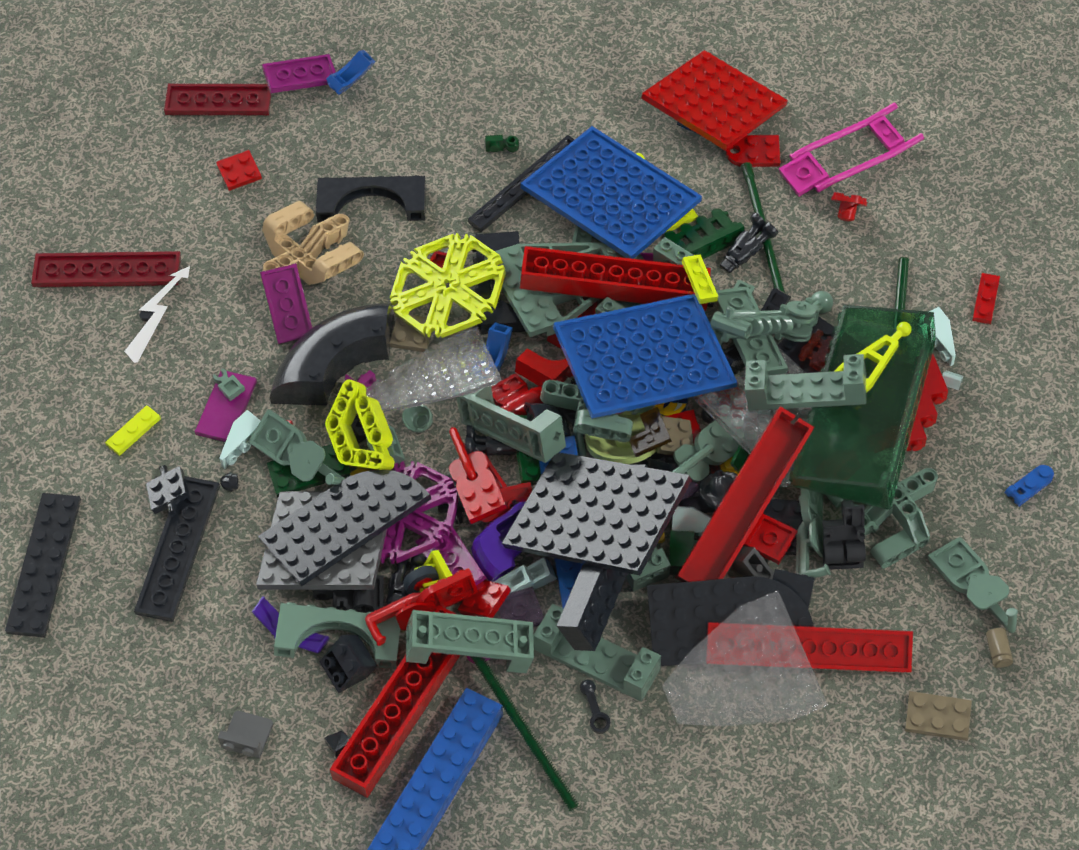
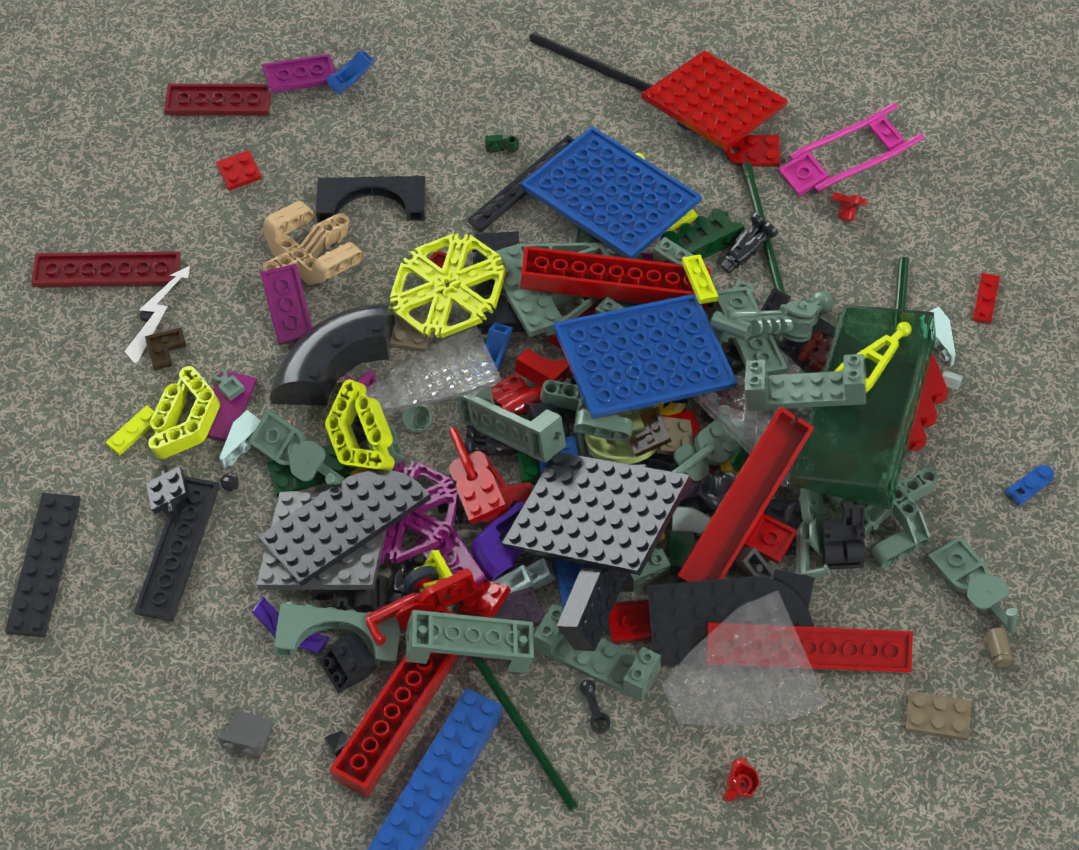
(161, 343): none -> dark brown plate
(174, 439): none -> neon yellow piece
(591, 63): none -> black axle
(630, 622): none -> red plate
(741, 774): none -> red hair

